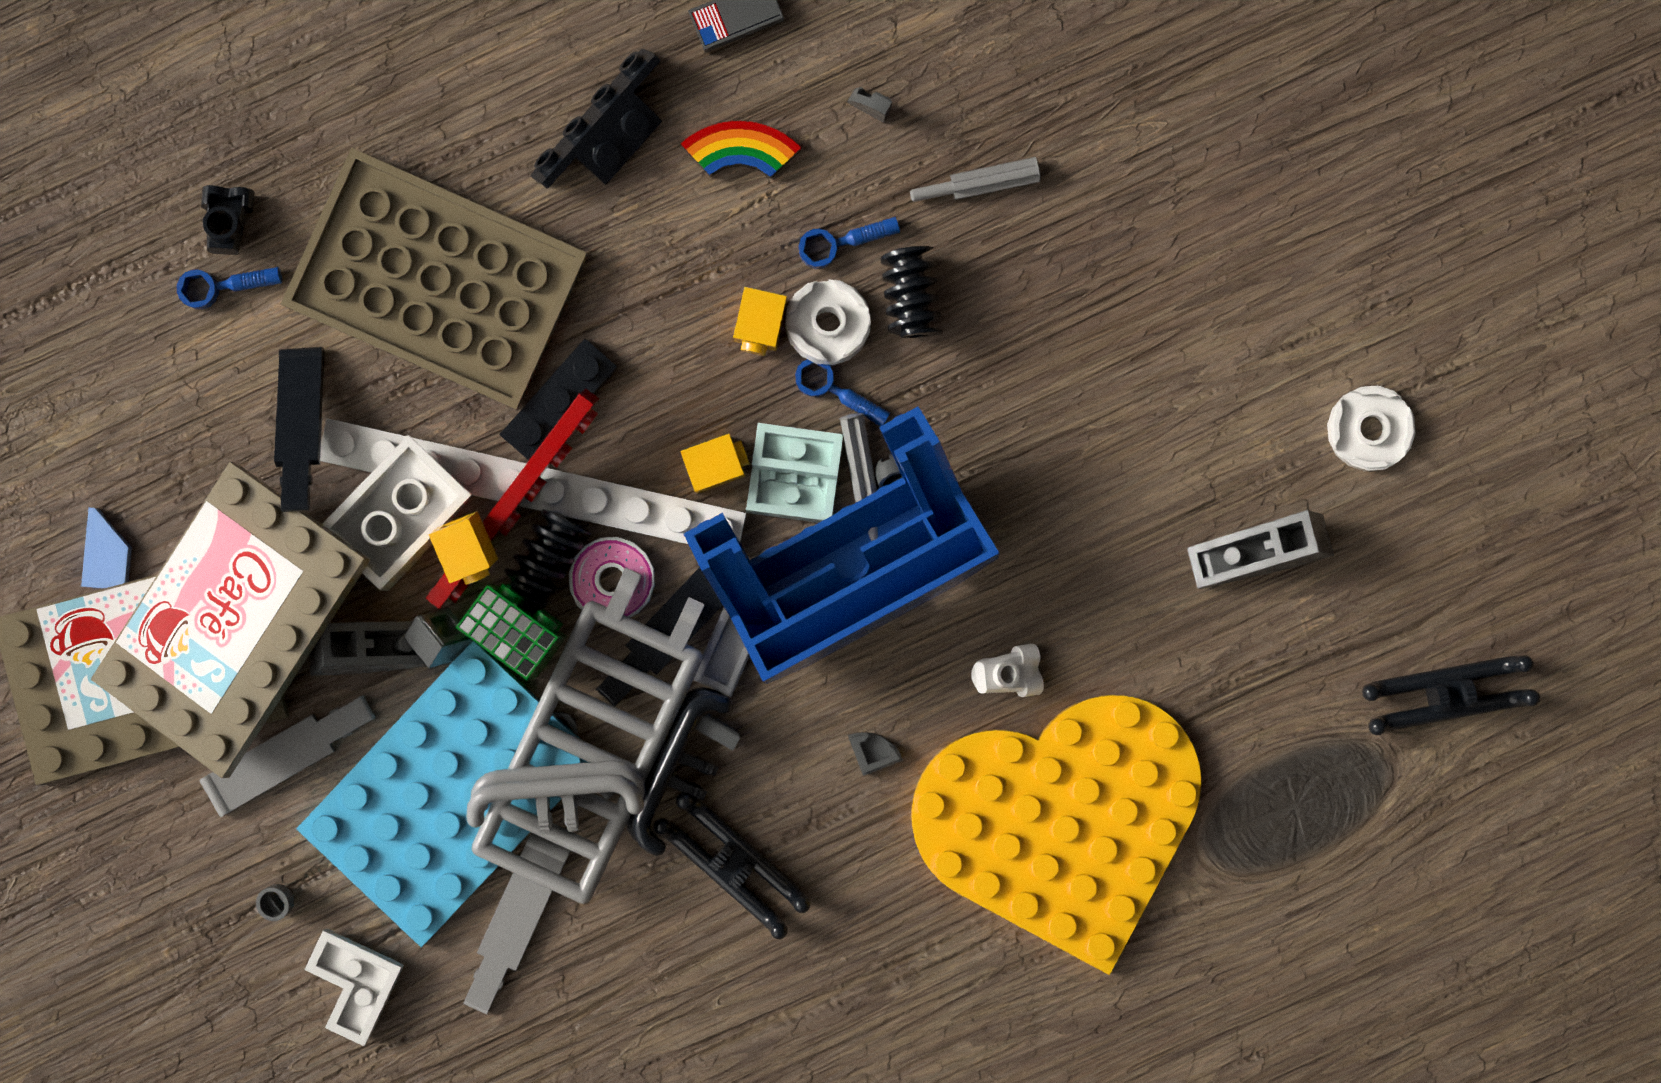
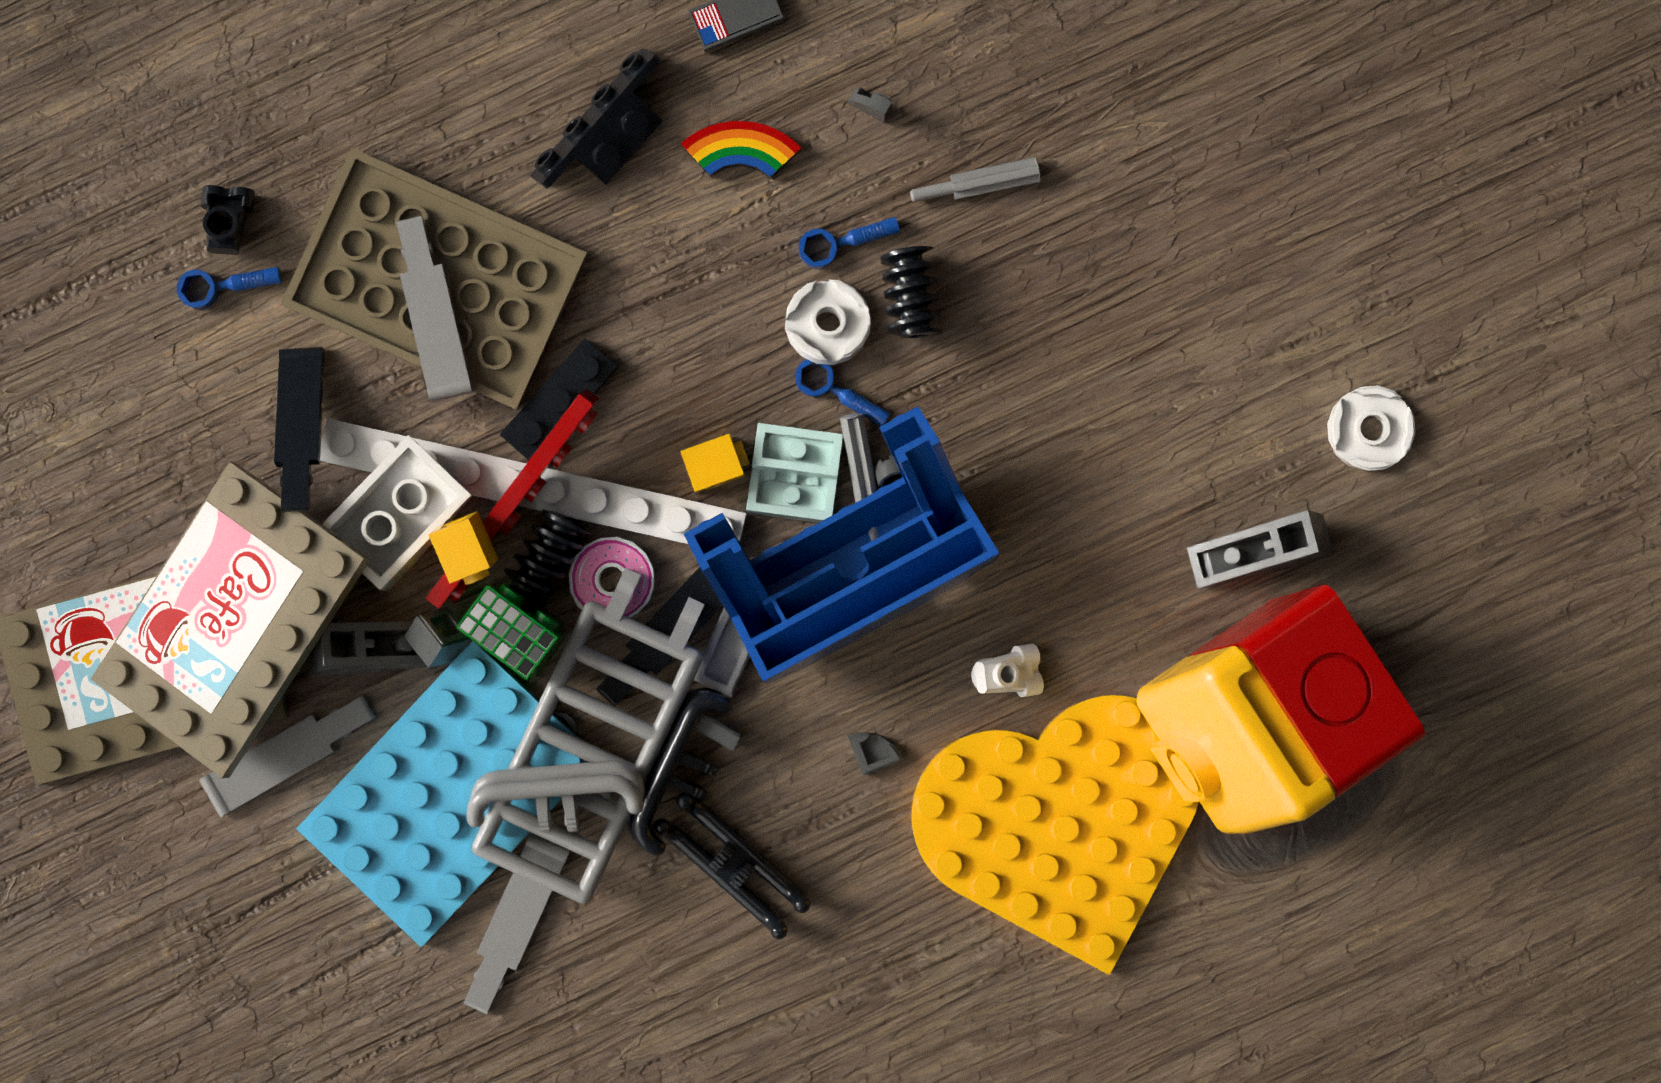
(105, 553): light blue tile -> none
(271, 906): dark grey hinge -> none
(365, 979): white plate -> none
(432, 315): none -> light grey piece
(759, 321): yellow brick -> none
(1277, 714): none -> piece
(1450, 693): black piece -> none

